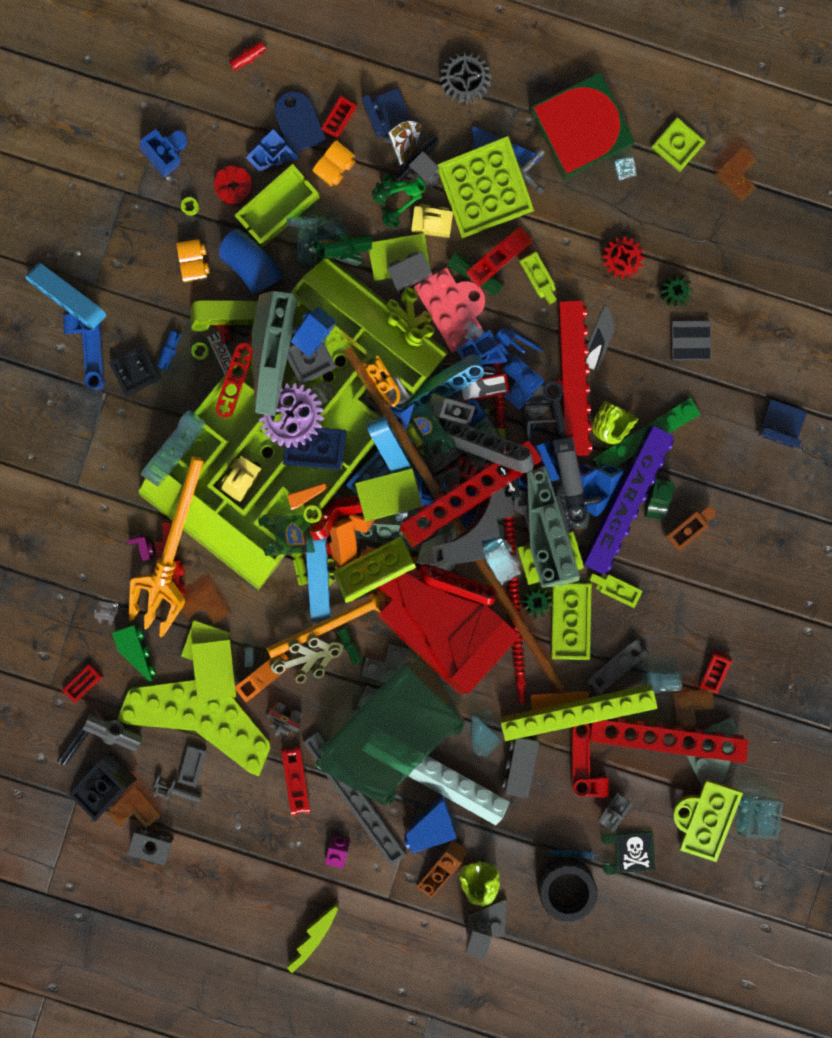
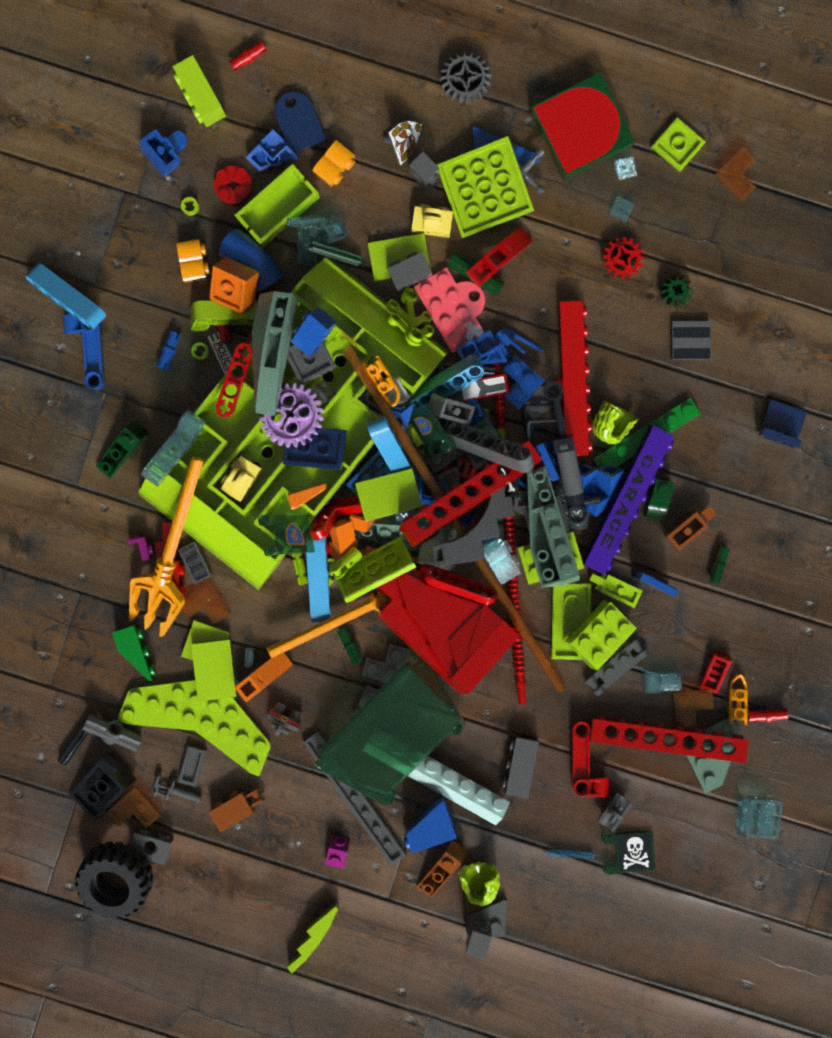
(93, 672): red tile -> none
(106, 611): clear tile -> none
(109, 899): none -> black tyre
(122, 449): none -> dark green slope
(134, 370): black plate -> none
(195, 562): none -> tile
(198, 92): none -> lime brick
(234, 285): none -> orange container
(234, 809): none -> dark orange brick
(295, 780): red plate -> none
(309, 657): olive plant -> none
(312, 520): lime bush -> none
(341, 101): red slope -> none
(344, 246): dark green piece -> none
(345, 562): none -> lime bar
(385, 111): dark blue bracket -> none
(388, 187): plant -> none
(426, 147): black axle -> none
(482, 737): clear light blue slope -> none
(530, 603): dark green gear -> none
(538, 277): lime hinge -> none
(542, 700): orange slope -> none
(572, 912): black tyre -> none
(578, 712): lime brick -> none
(600, 339): sticker -> none
(600, 635): none -> lime brick
(621, 209): none -> clear light blue tile
(655, 583): none -> blue tile
(707, 819): lime plate -> none
(719, 565): none -> dark green axle
(738, 695): none -> light orange piece
(767, 715): none -> red pin

